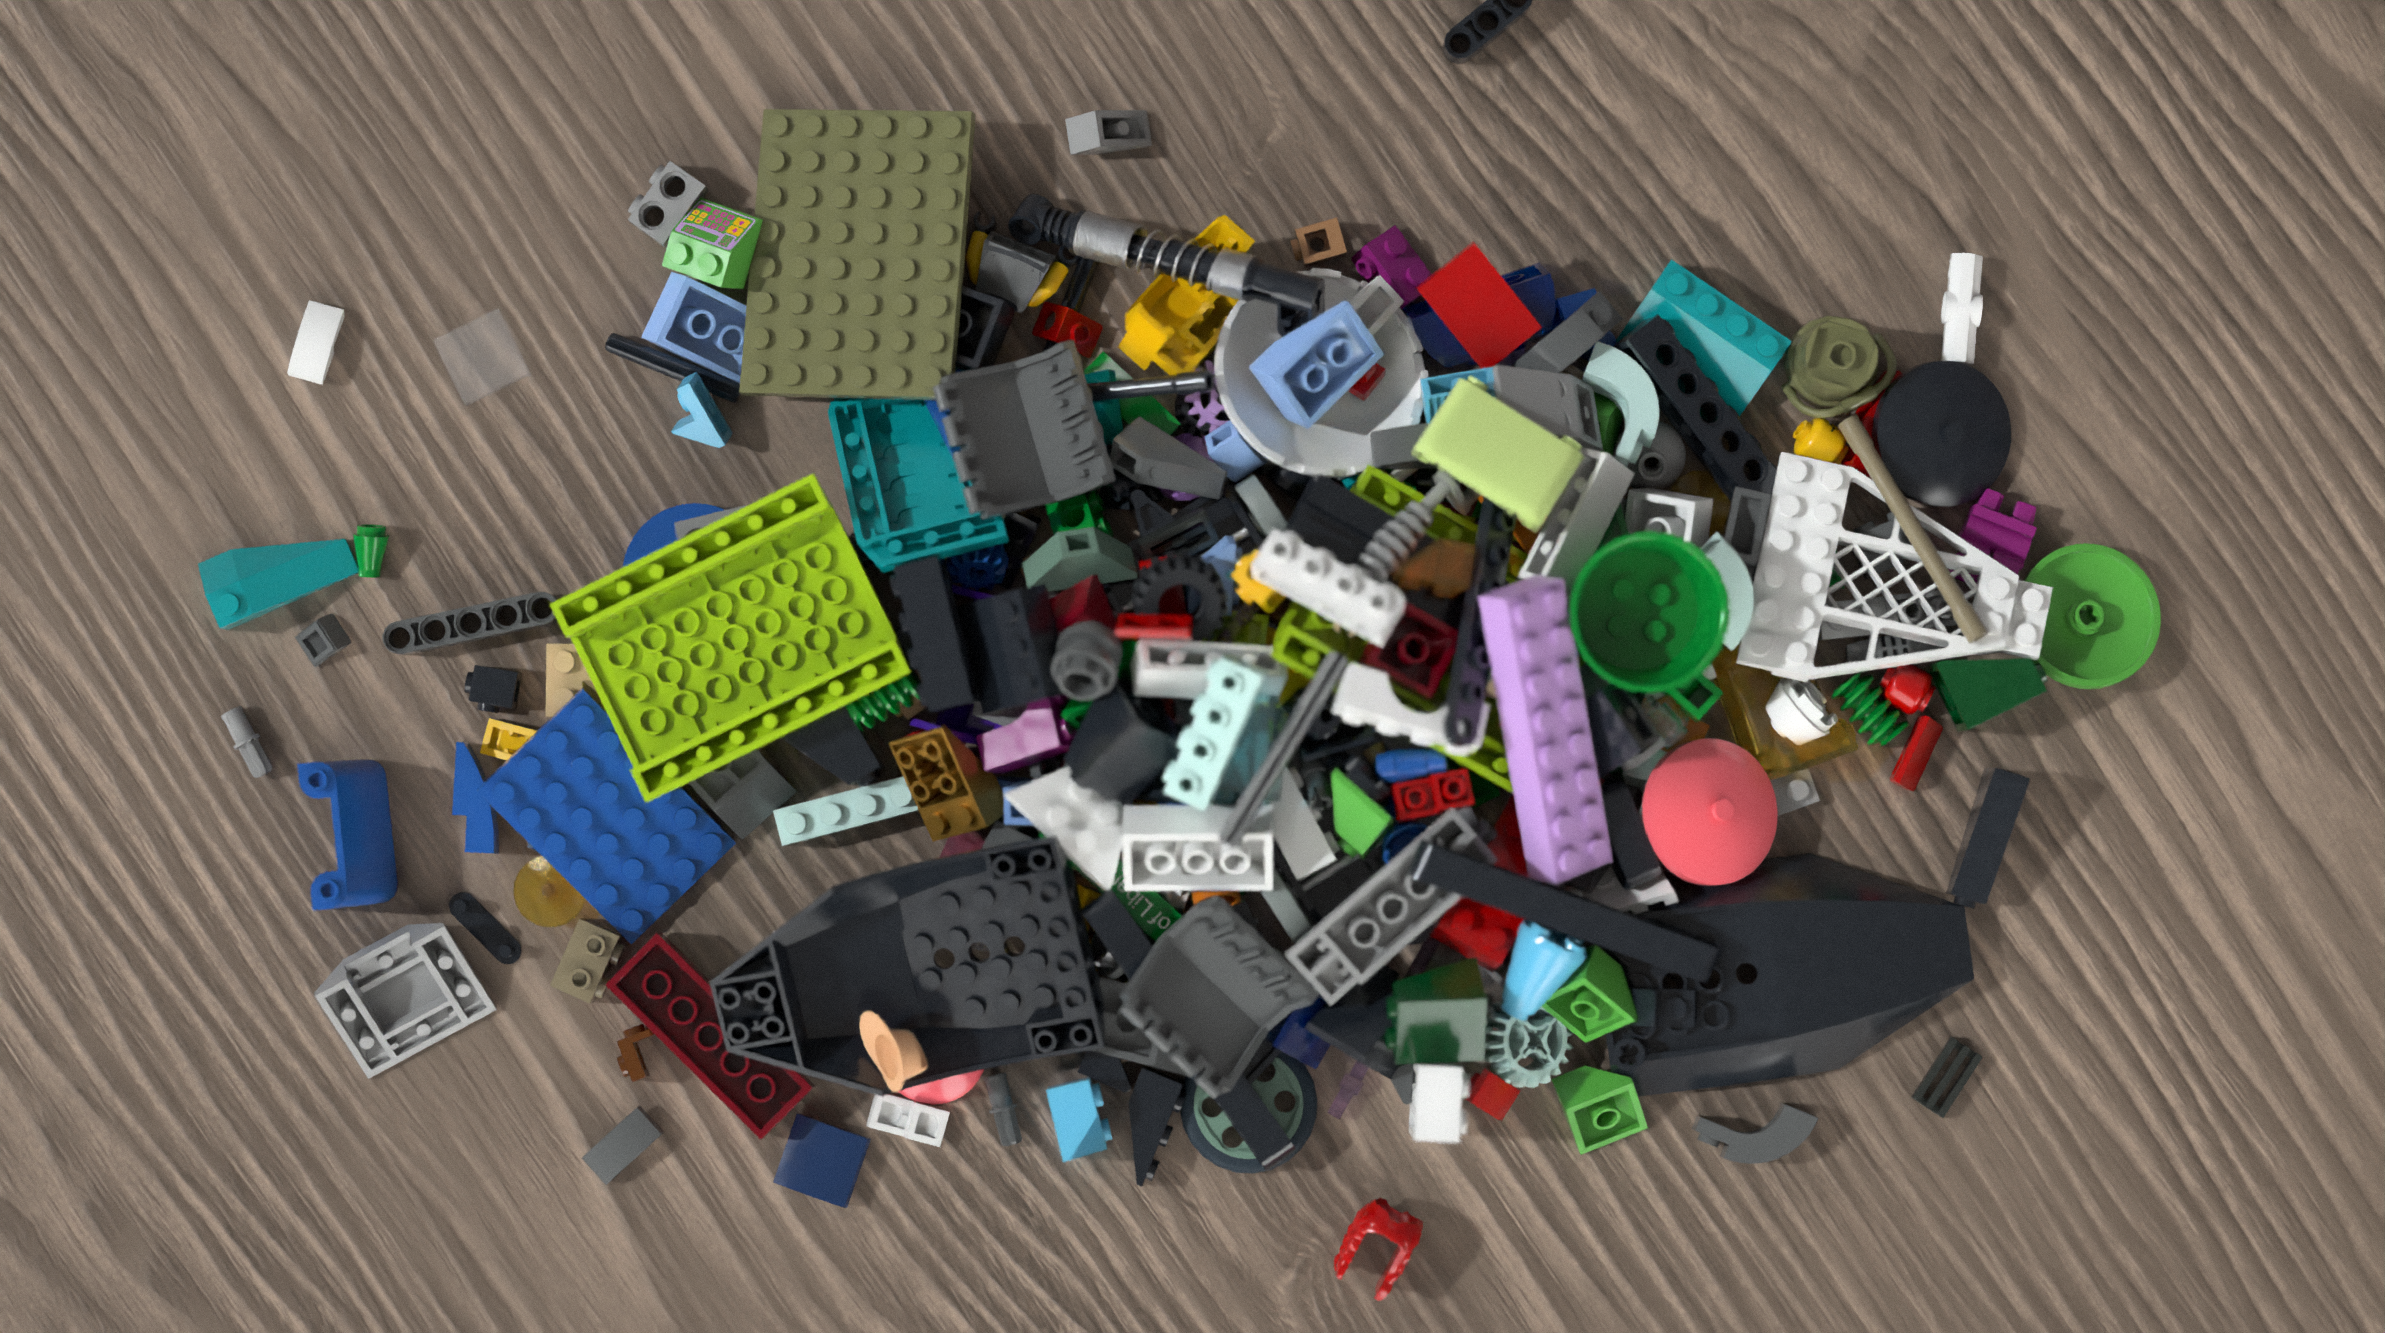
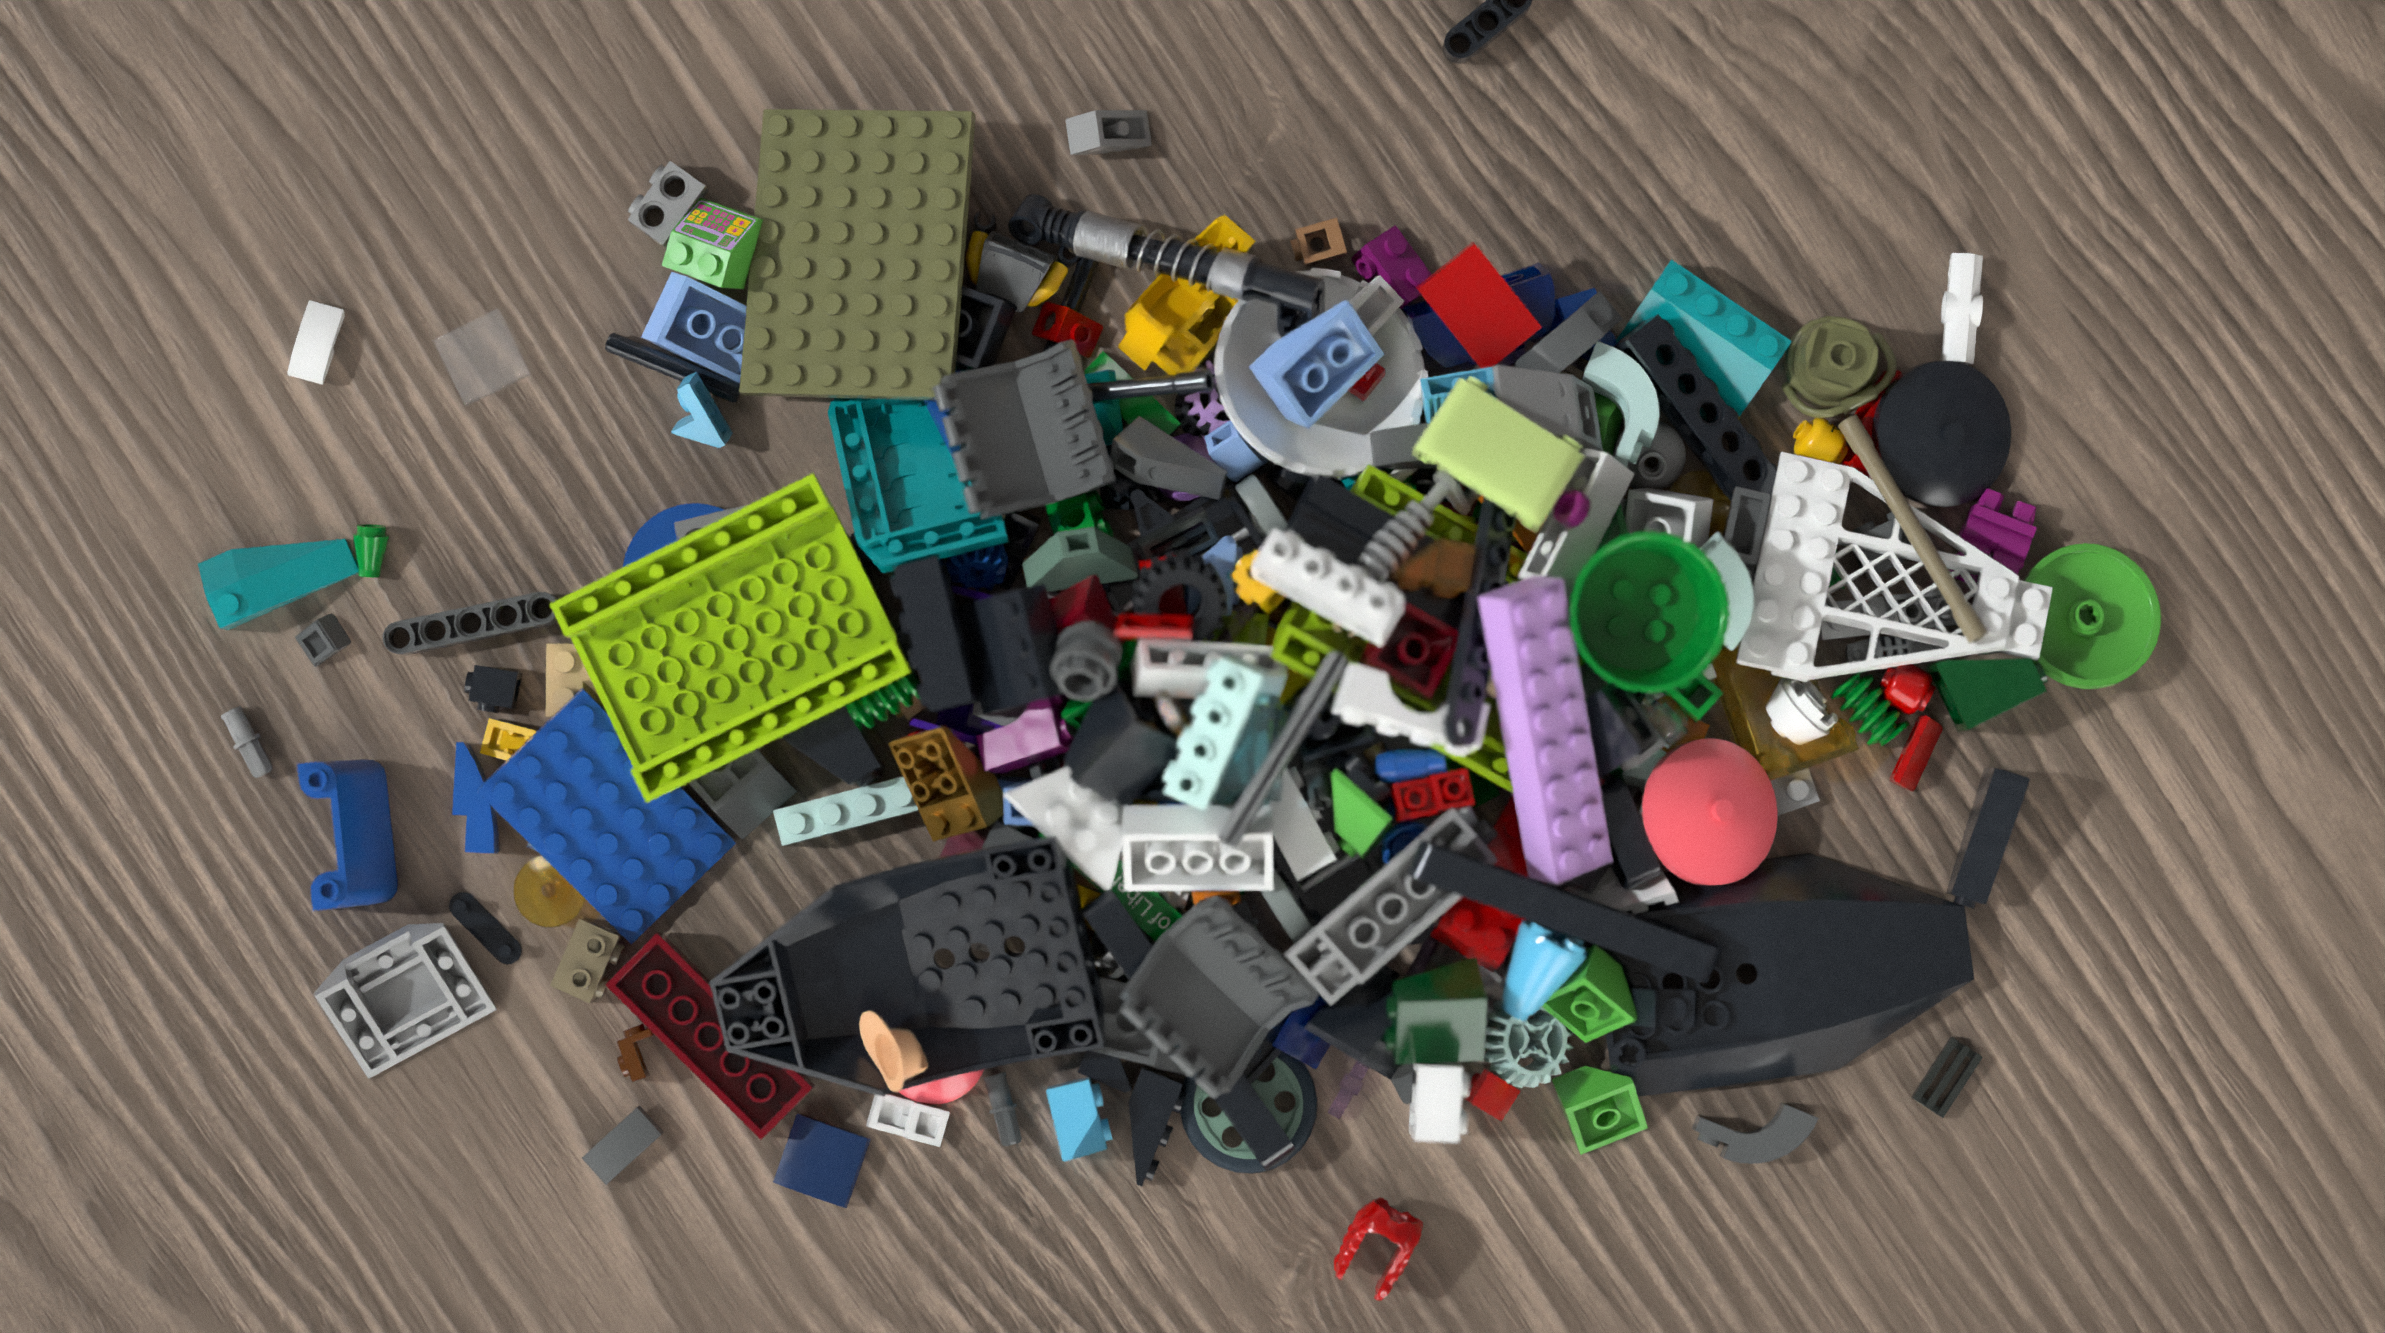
(1173, 713): none -> tile
(1571, 508): none -> magenta tile

